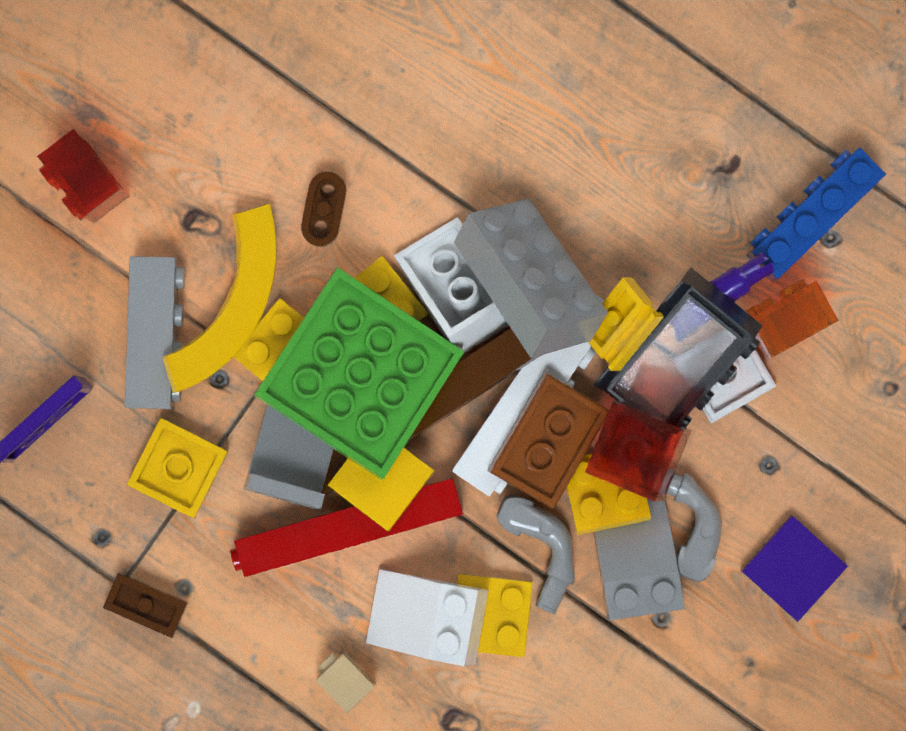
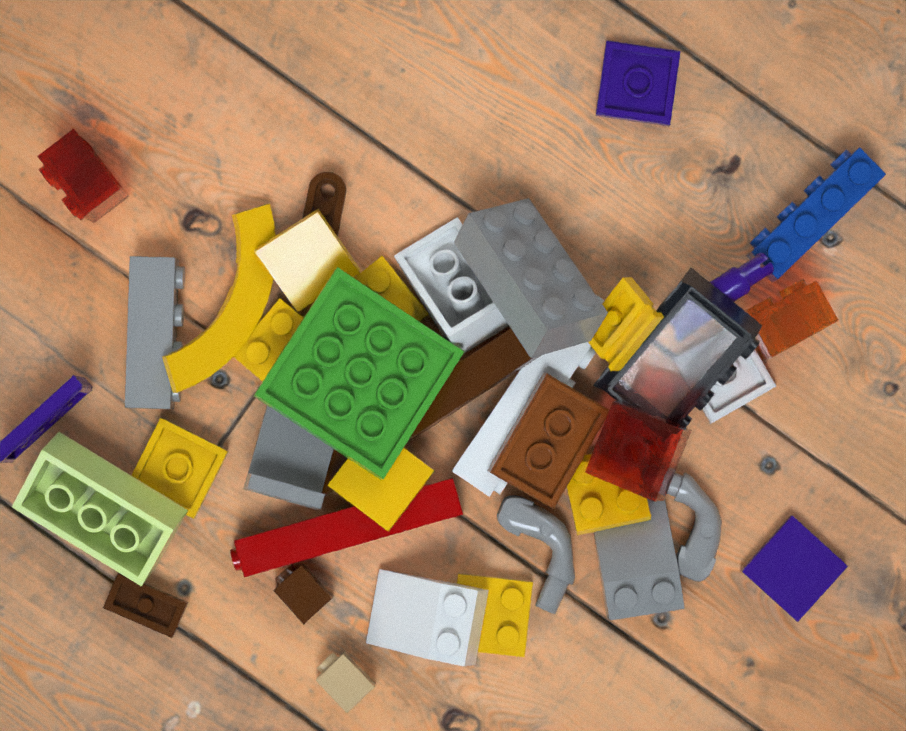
(99, 508): none -> yellowish green brick
(301, 592): none -> reddish brown brick
(305, 258): none -> tile
(638, 83): none -> dark purple tile

